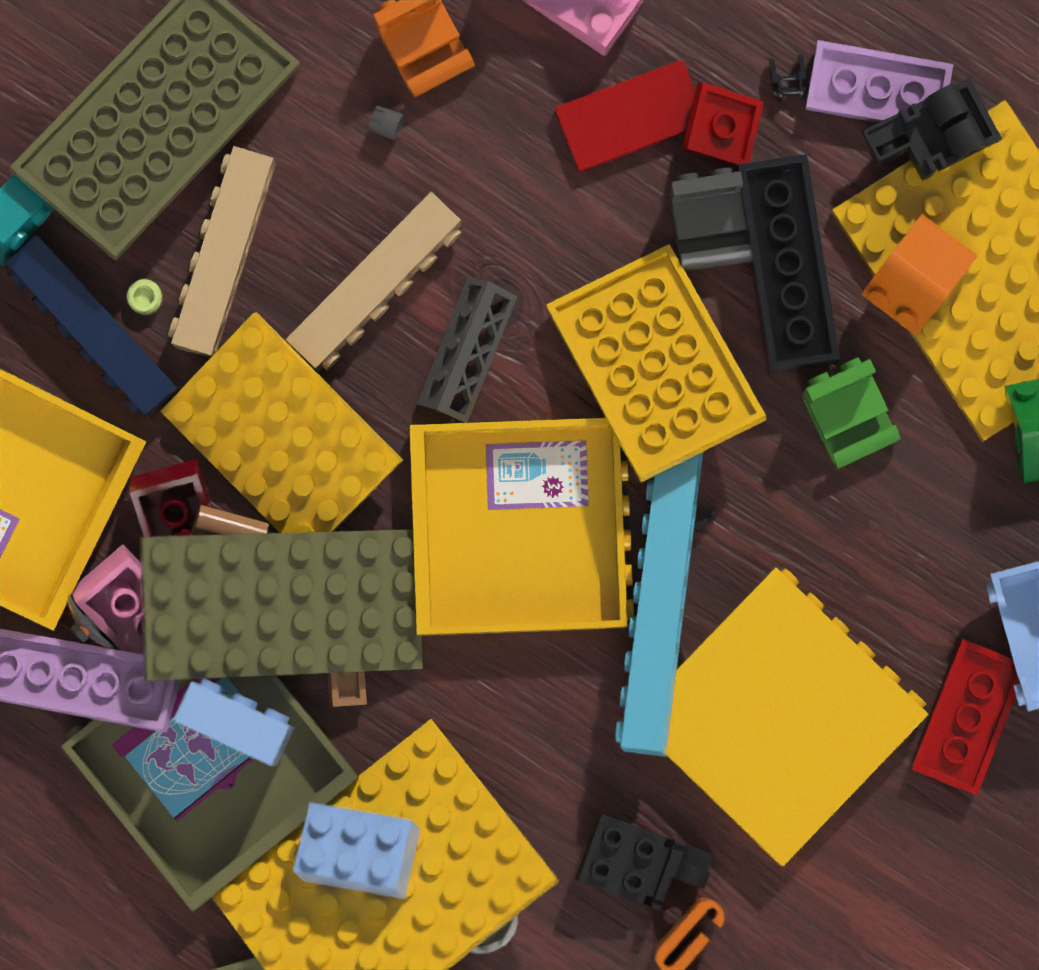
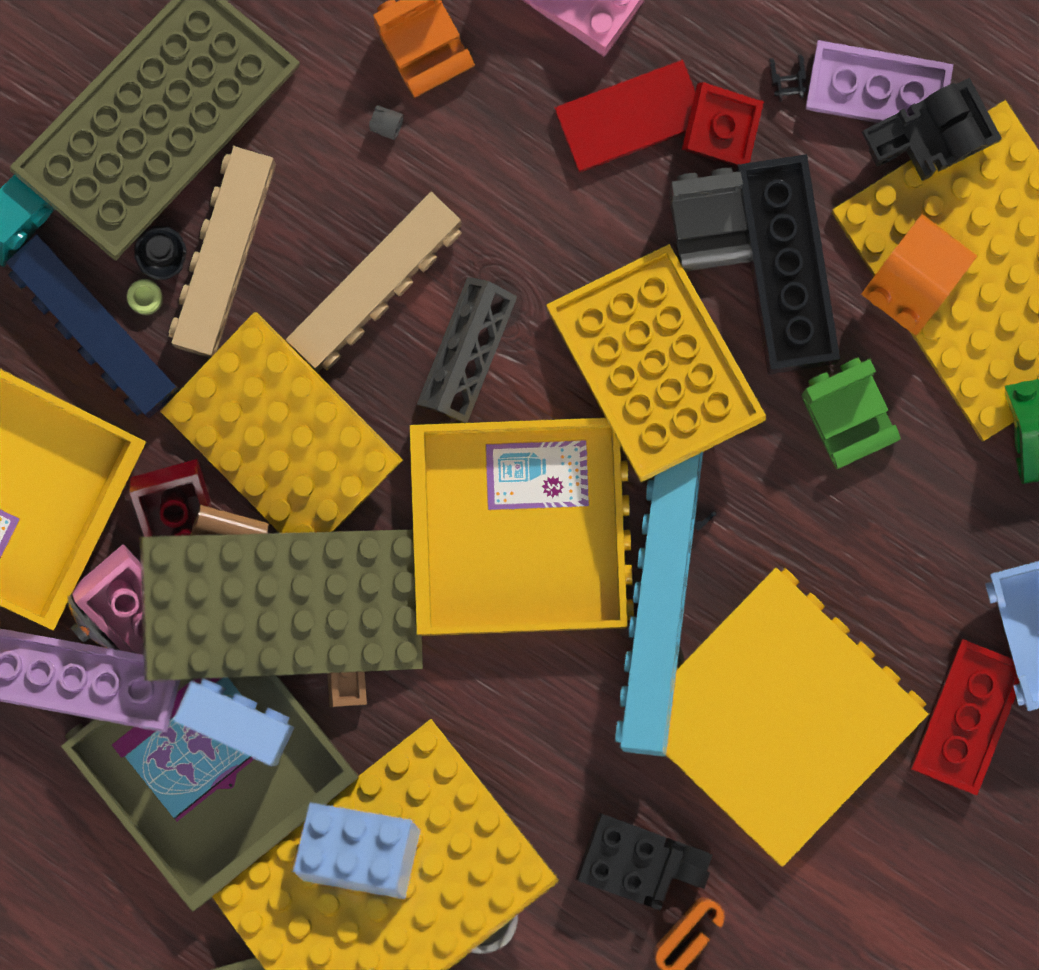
(160, 252): none -> black hair

